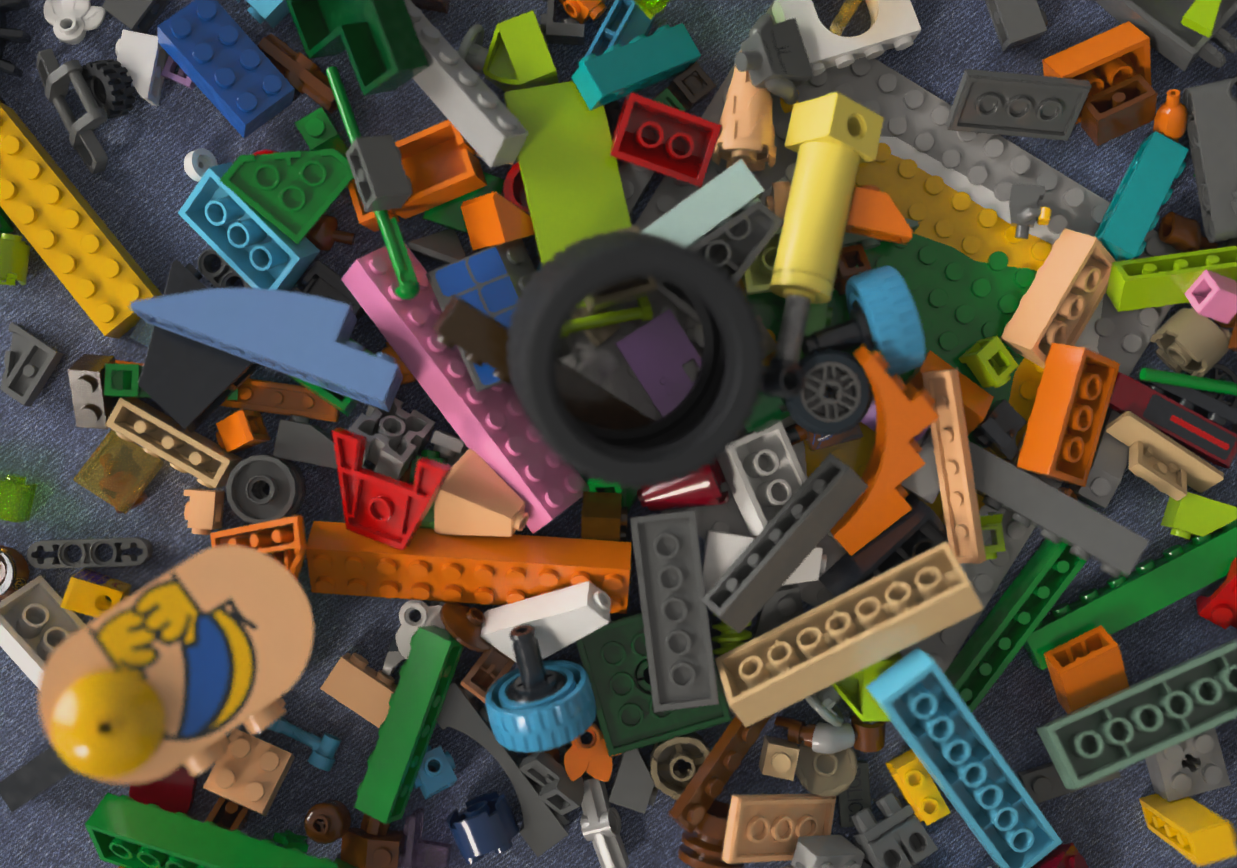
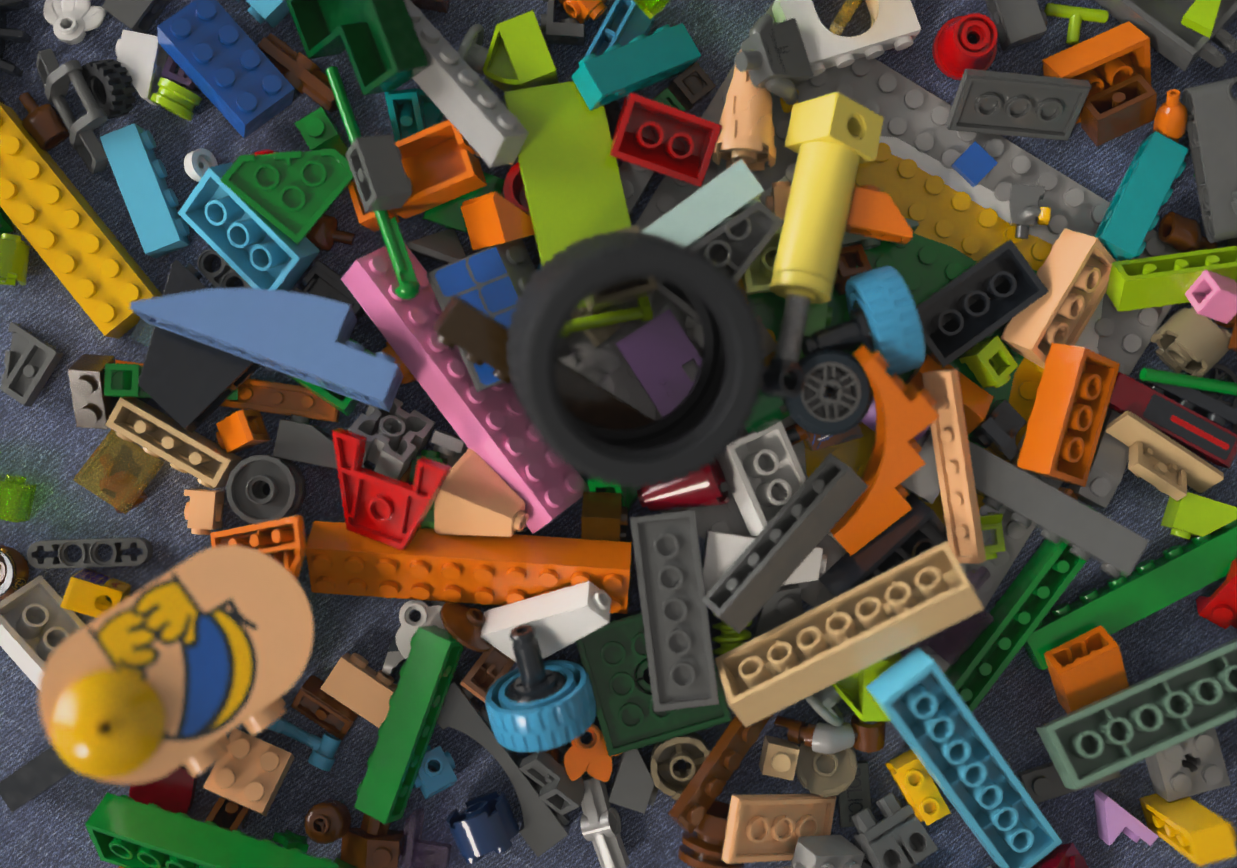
(43, 123): none -> reddish brown piece
(145, 190): none -> medium azure brick
(175, 99): none -> lime wheel
(323, 708): none -> reddish brown slope
(411, 112): none -> teal slope
(955, 53): none -> red piece
(958, 638): none -> bracket
(974, 164): none -> blue tile
(977, 302): none -> black slope
(1075, 16): none -> lime piece
(1114, 819): none -> lavender slope

